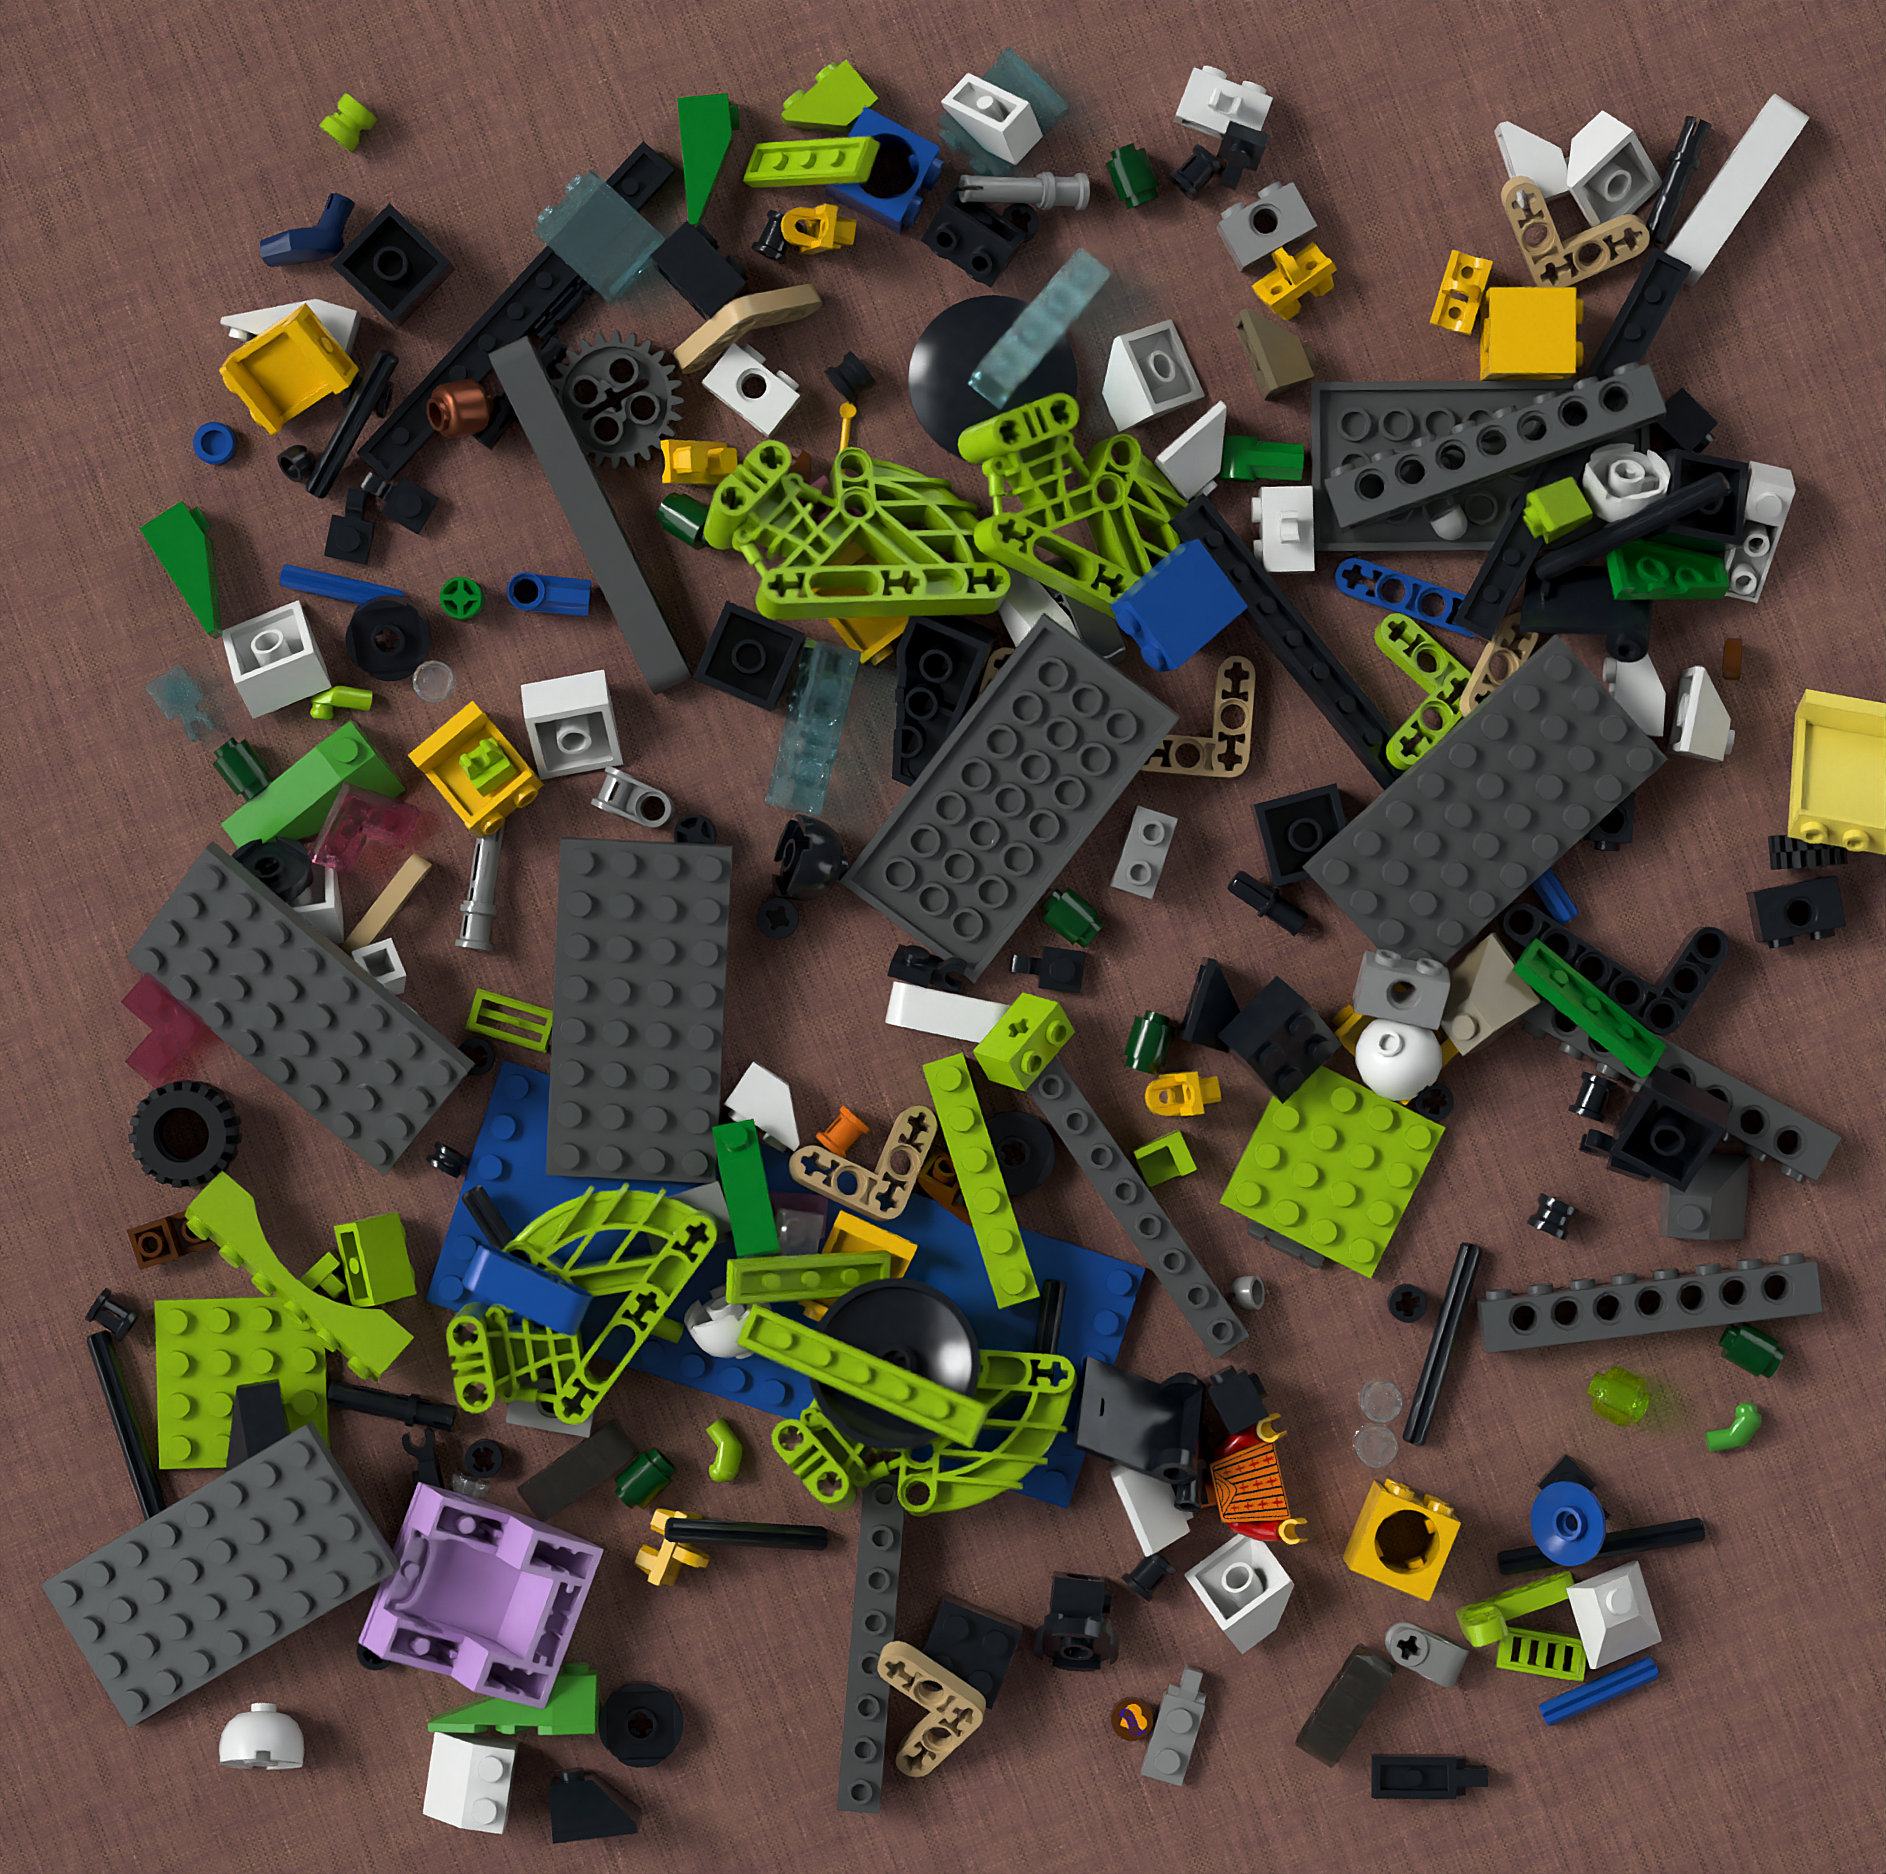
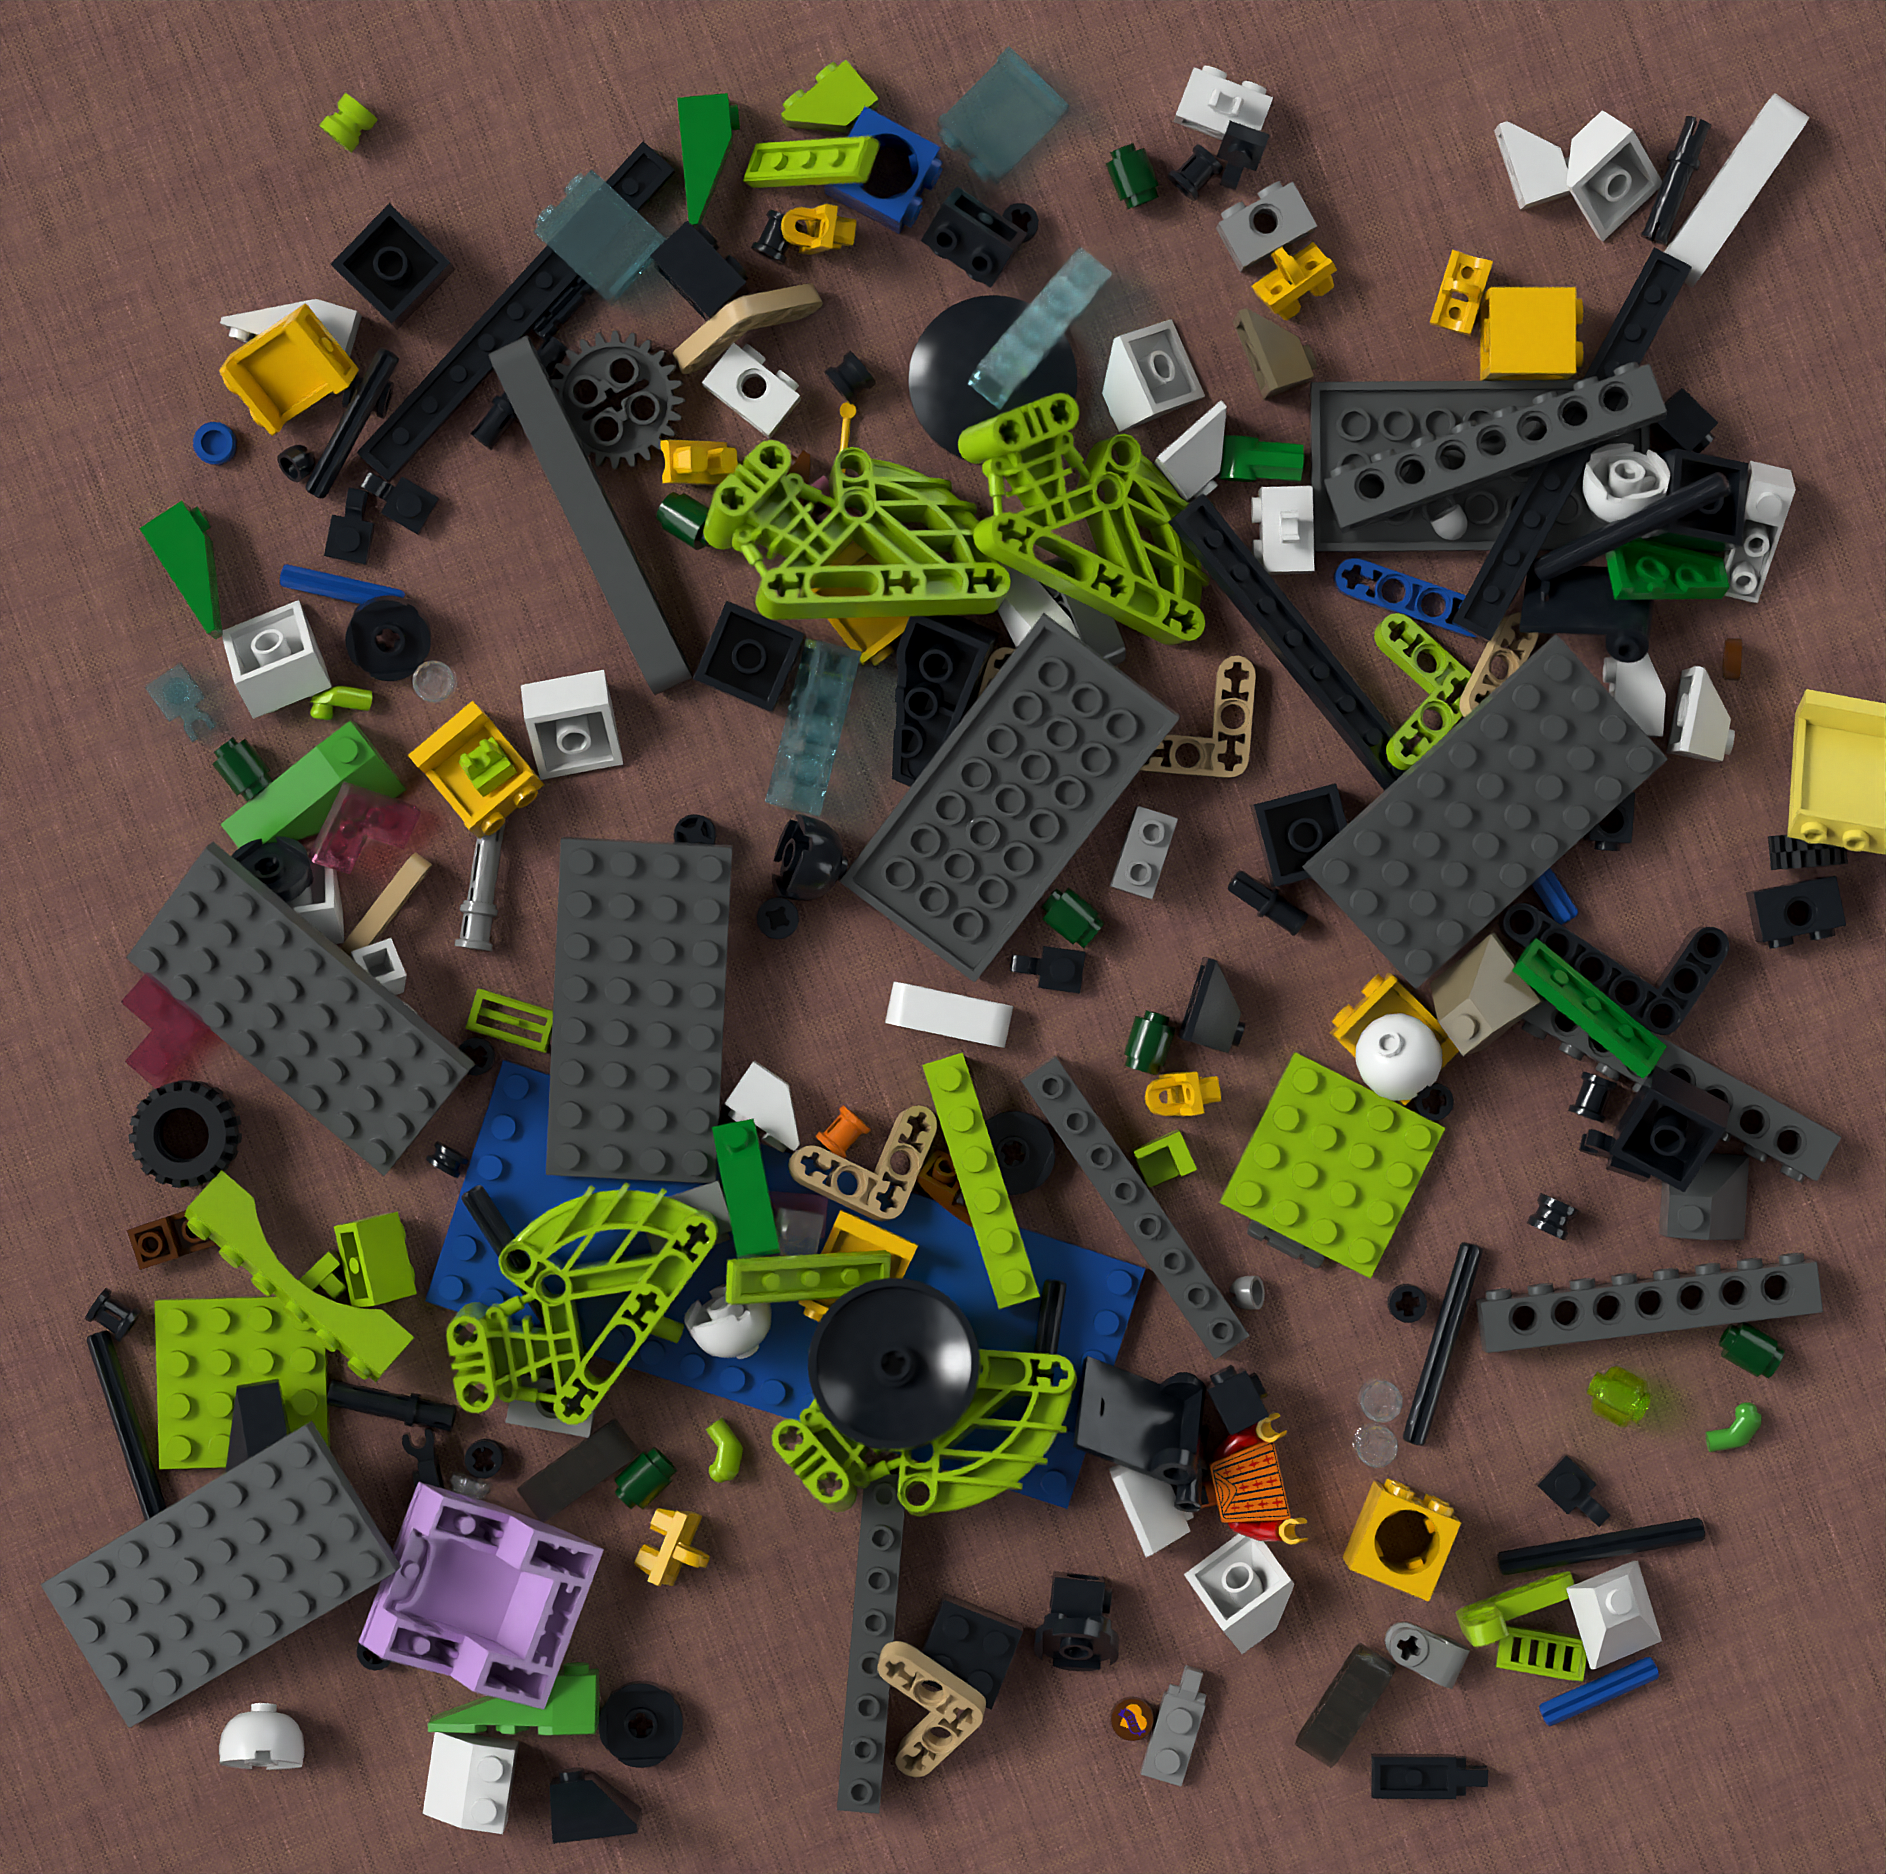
(311, 243): dark blue arm -> none
(455, 596): green wheel -> none
(459, 408): copper head -> none
(527, 1289): blue beam -> none
(555, 594): blue piece -> none
(631, 798): light grey piece -> none
(746, 1534): black axle -> none
(863, 1376): lime tile -> none
(921, 968): black plate -> none
(994, 118): white slope -> none
(1024, 1041): lime brick -> none
(1043, 190): light grey pin -> none
(1148, 1575): black bush -> none
(1178, 606): blue brick -> none
(1279, 1039): black brick -> none
(1418, 1006): light grey brick -> none
(1553, 249): tan beam -> none
(1554, 1526): blue dish -> none
(1556, 510): lime slope -> none

